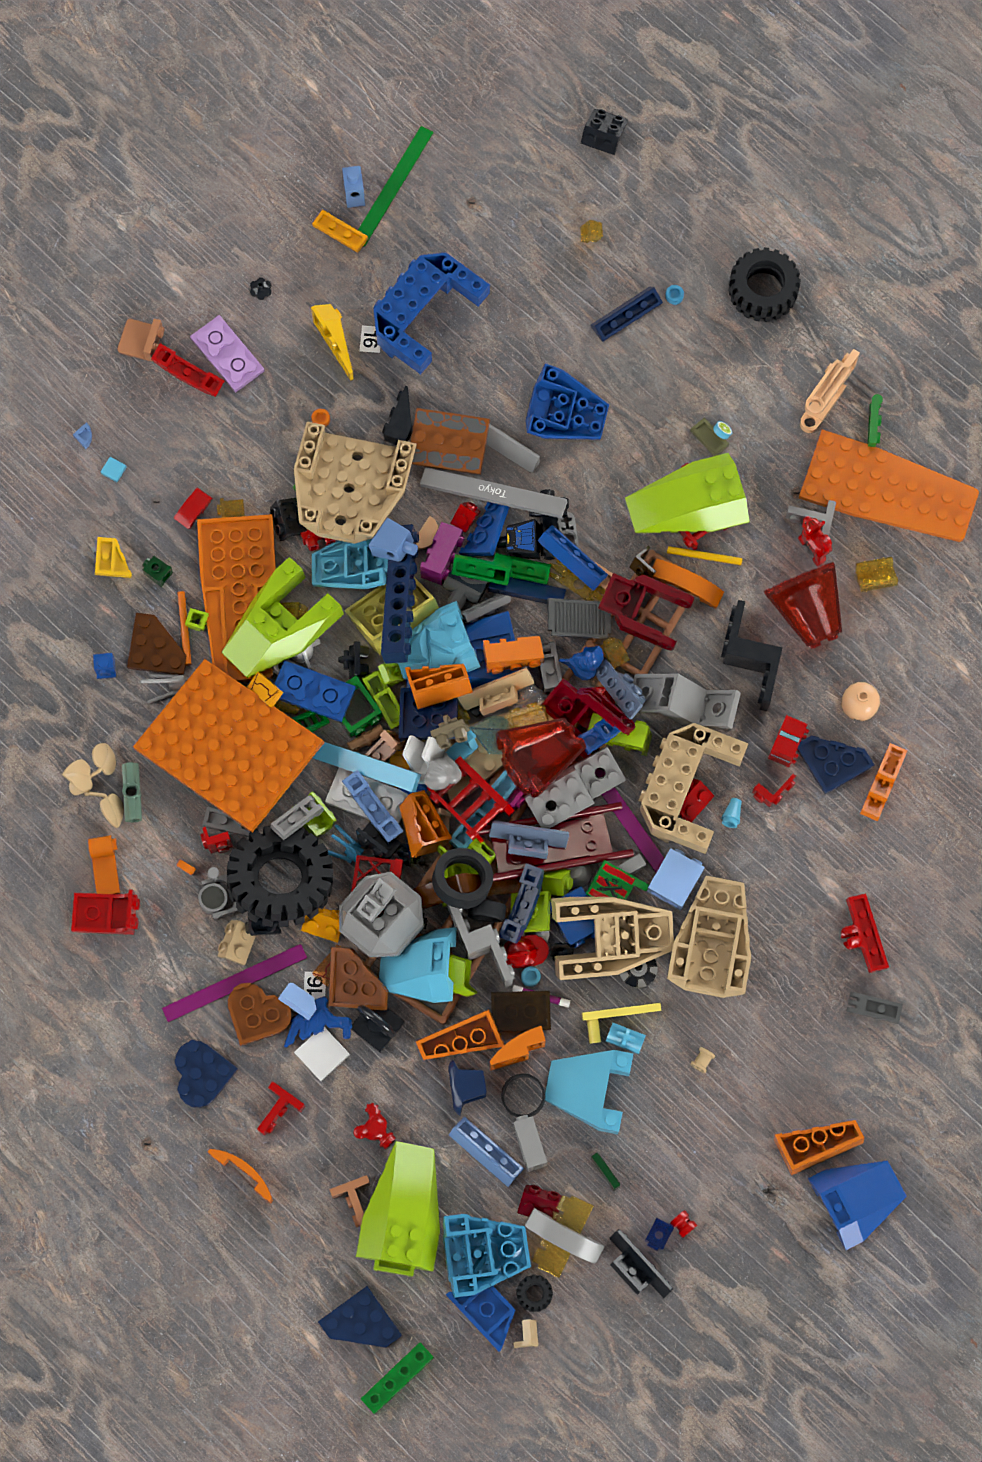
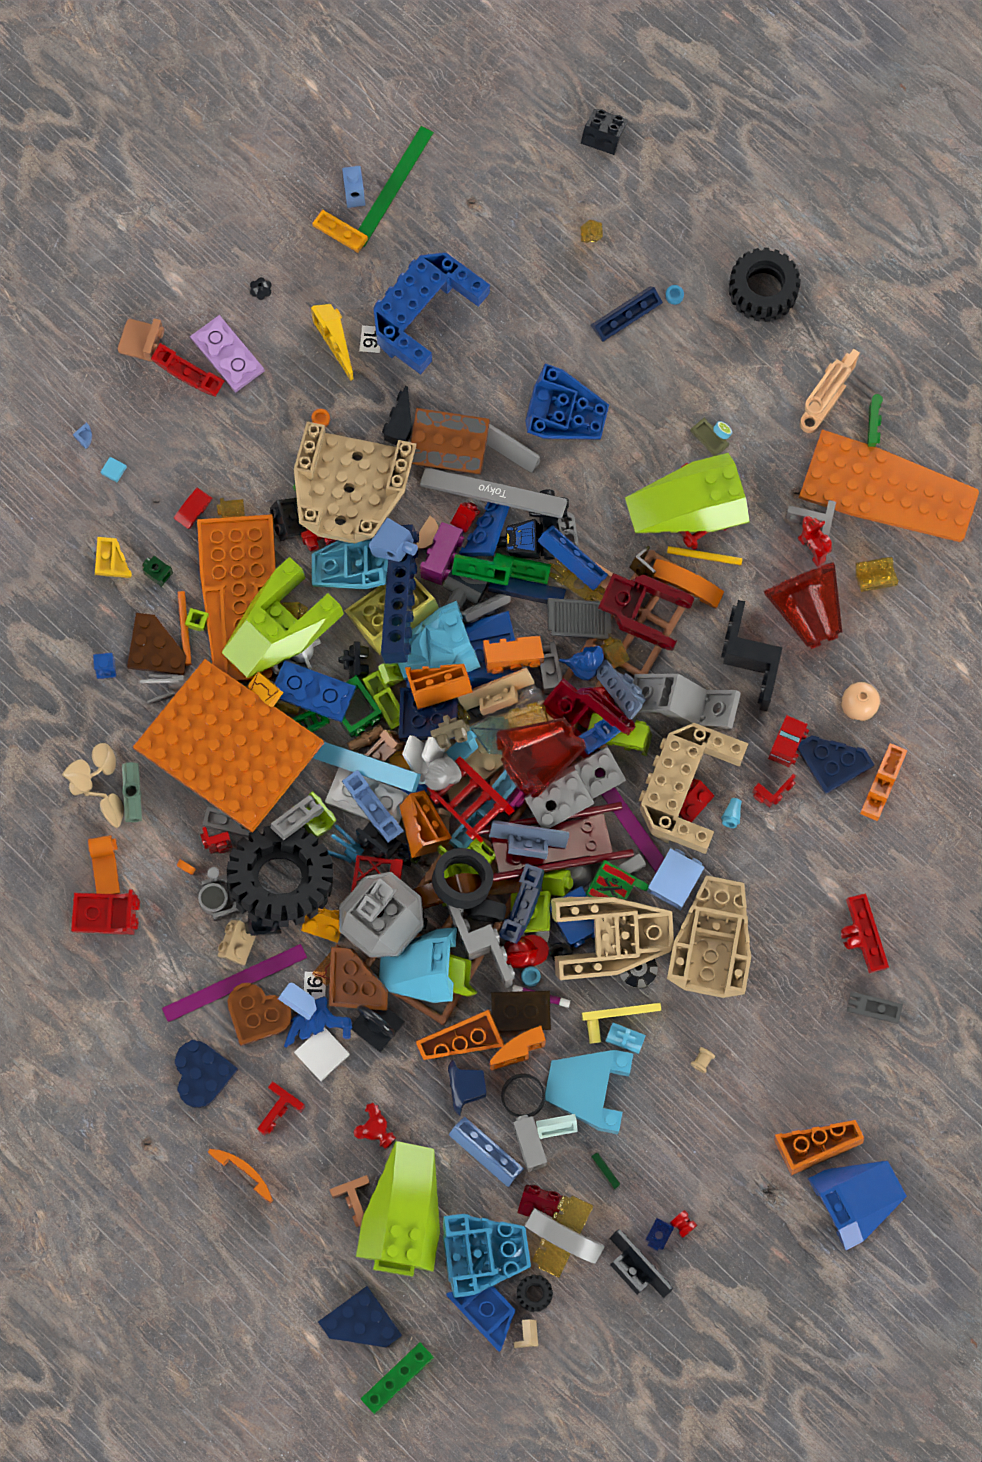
(557, 1126): none -> light aqua tile

